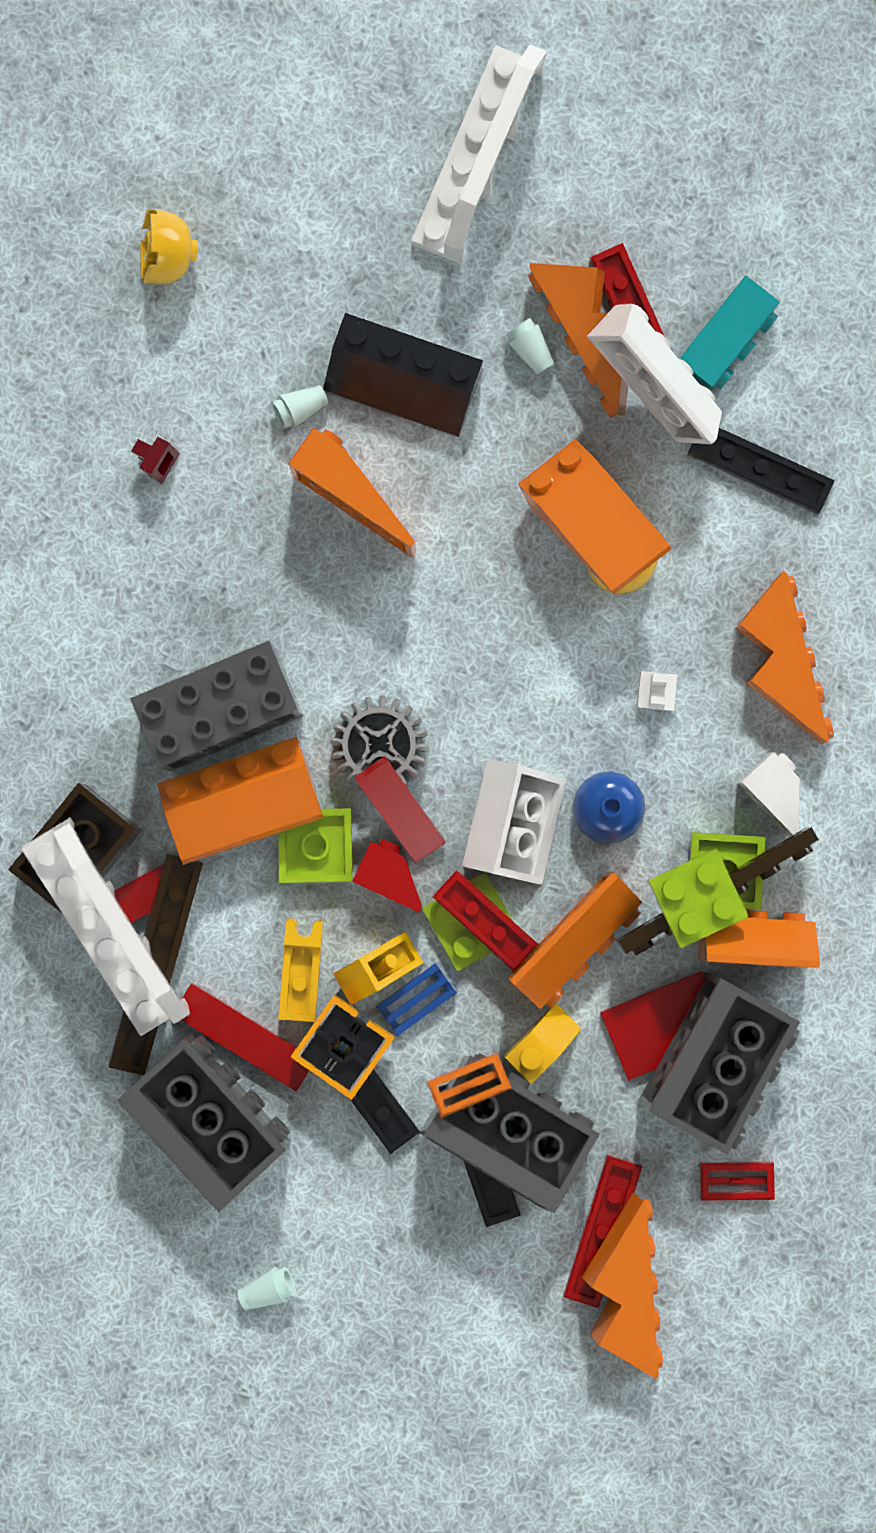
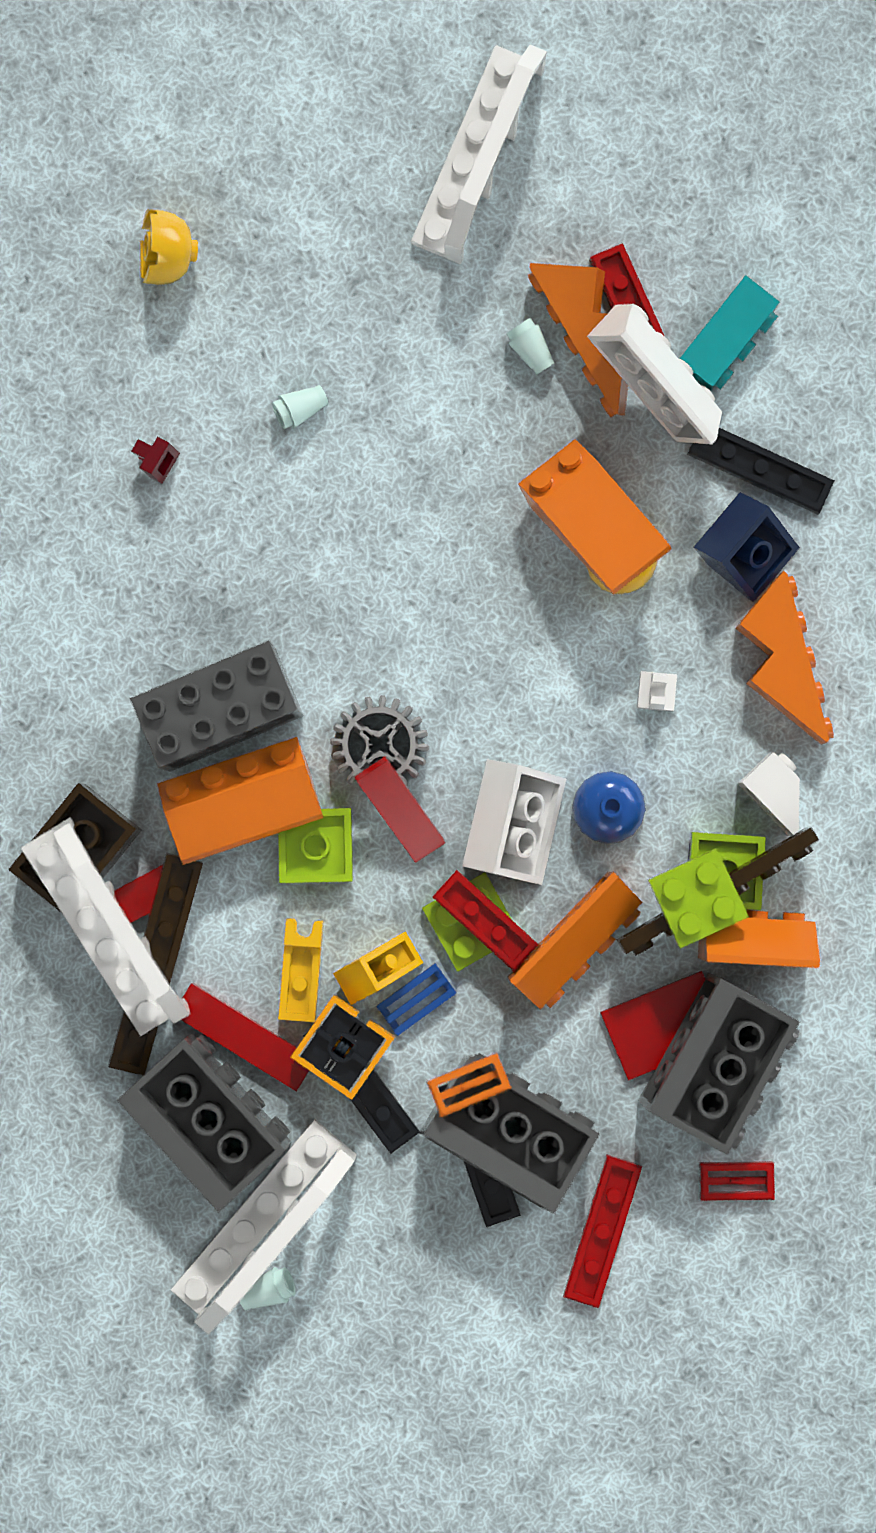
(256, 1218): none -> white plate
(332, 473): orange slope -> none
(388, 874): red slope -> none
(402, 374): black slope -> none
(542, 1043): yellow slope -> none
(625, 1276): orange slope -> none
(747, 546): none -> dark blue slope

